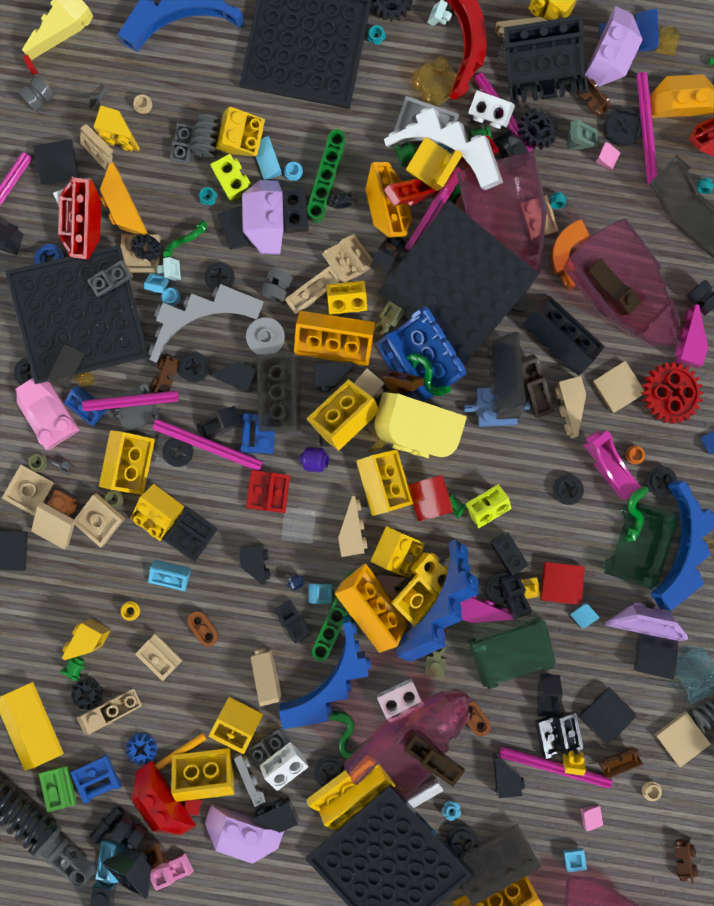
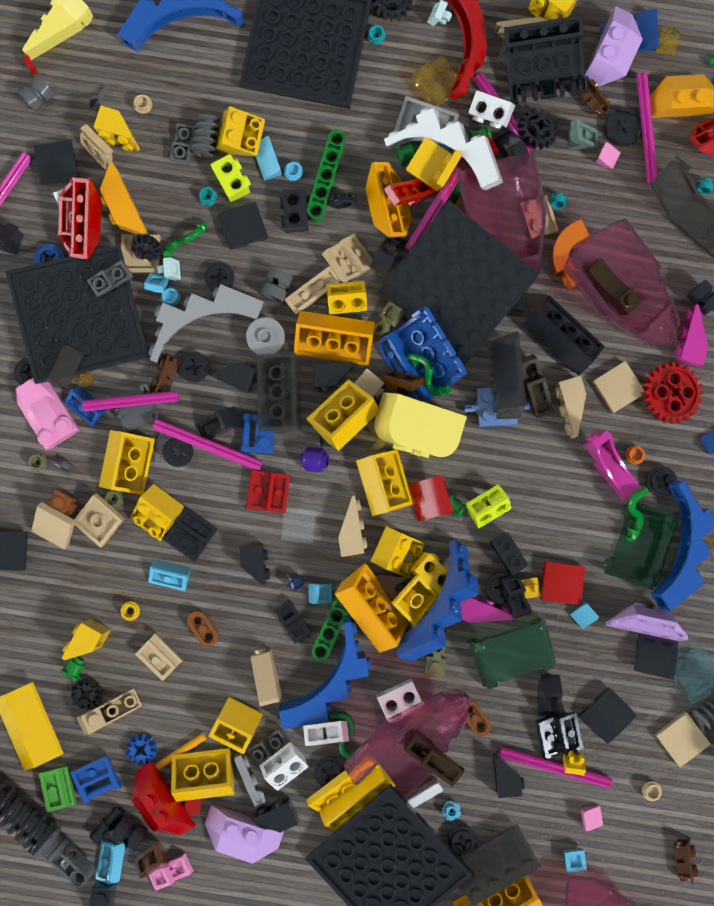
(28, 489): tan tile -> none
(131, 871): black slope -> none
(263, 216): lavender wedge -> none
(326, 733): none -> white brick
(571, 481): black gear -> none
(621, 763): reddish brown hinge -> none

